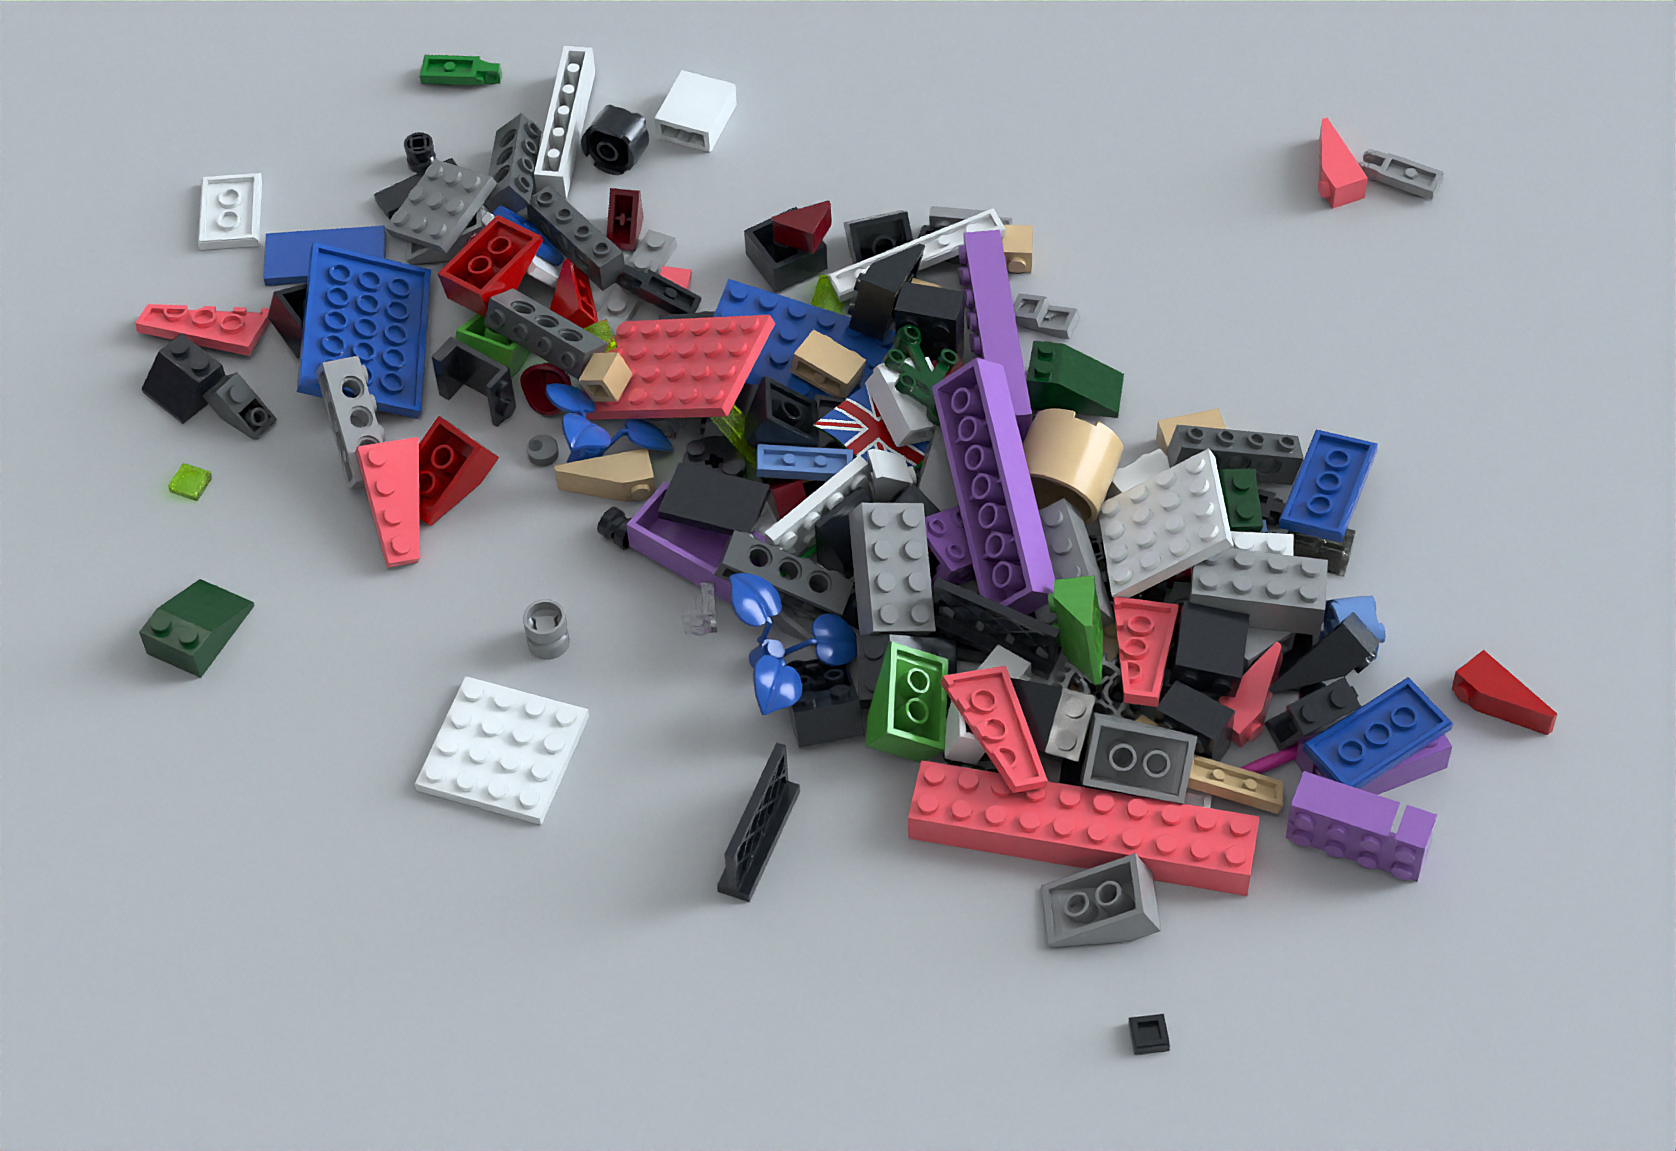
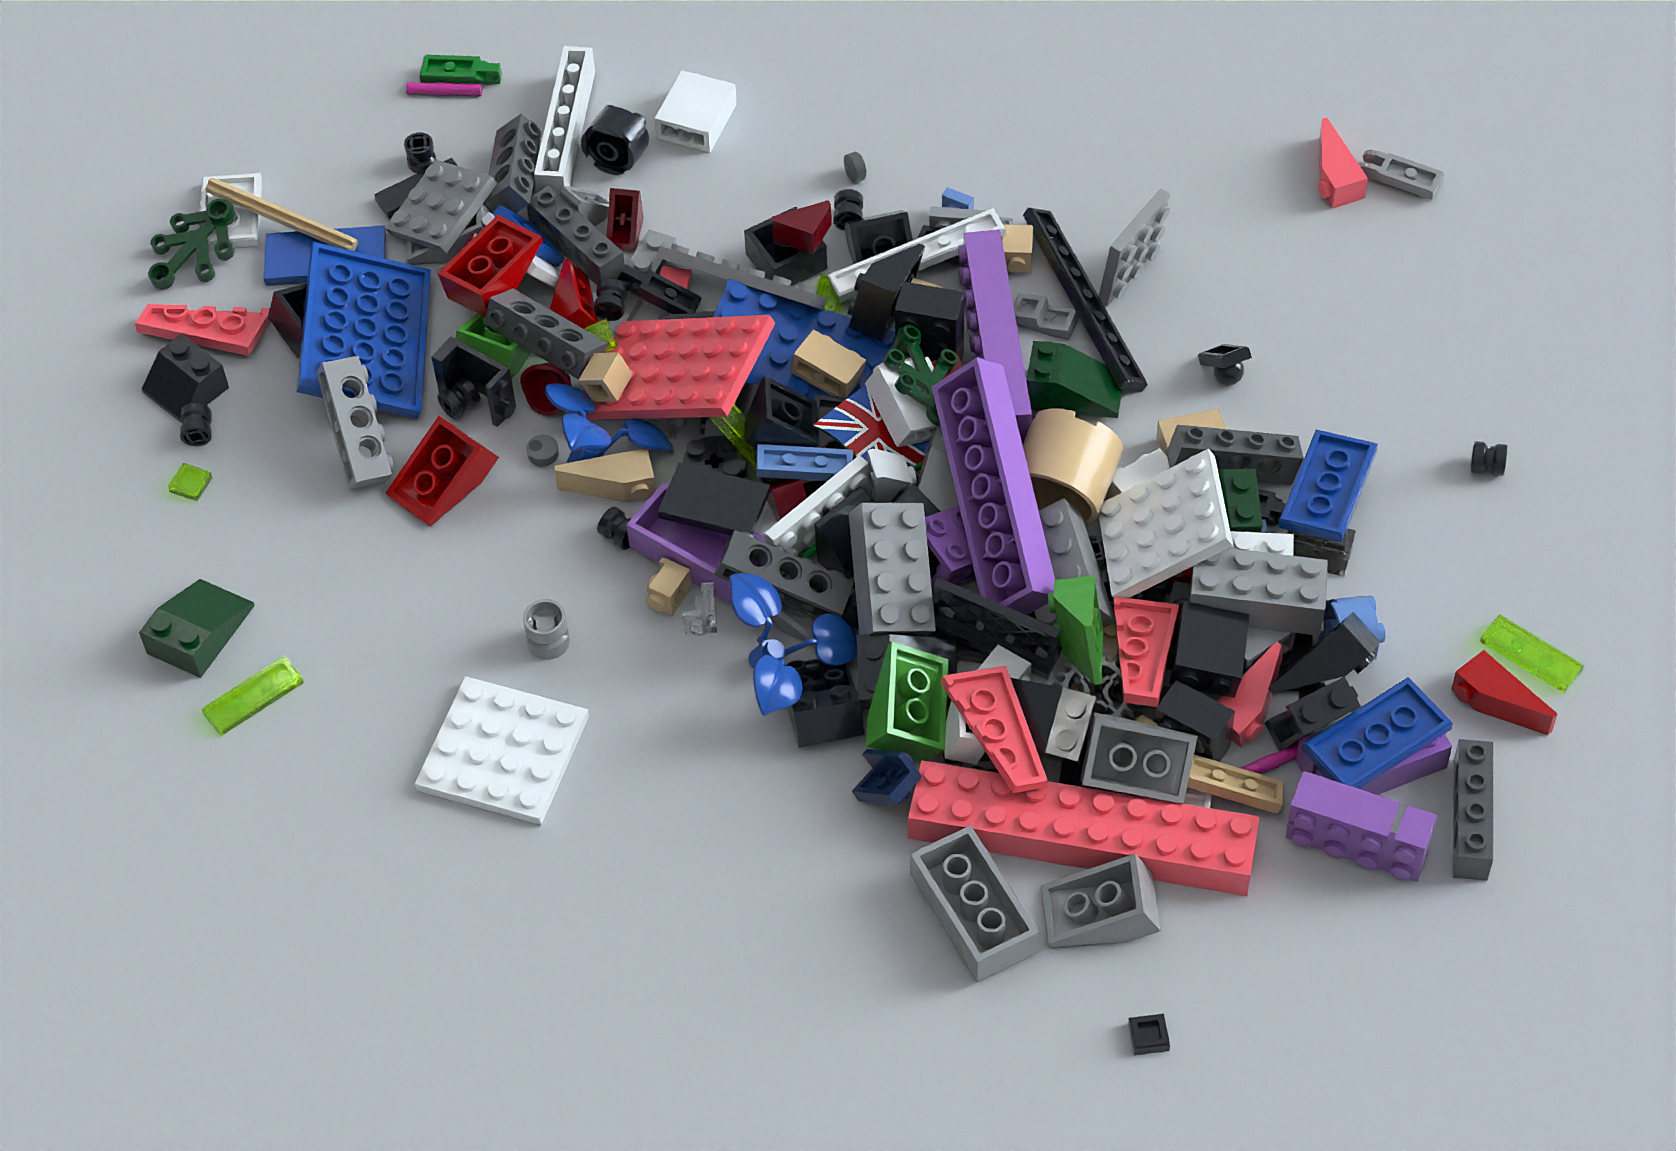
(193, 241): none -> dark green plant
(196, 424): none -> black wheel
(239, 405): dark grey slope -> none
(252, 695): none -> clear neon green tile
(280, 215): none -> tan axle
(392, 489): coral wing -> none
(443, 88): none -> dark pink piece
(459, 398): none -> black wheel
(588, 203): none -> light grey slope
(610, 299): none -> black wheel
(668, 587): none -> tan brick
(753, 277): none -> light grey plate
(759, 828): black fence -> none
(847, 207): none -> black wheel
(855, 167): none -> dark grey tile
(889, 778): none -> dark blue bracket
(956, 199): none -> medium blue plate
(974, 903): none -> light grey brick
(1085, 300): none -> black tile
(1134, 248): none -> light grey plate
(1226, 362): none -> black tile
(1473, 809): none -> dark grey brick
(1491, 458): none -> black wheel
(1532, 653): none -> clear neon green tile

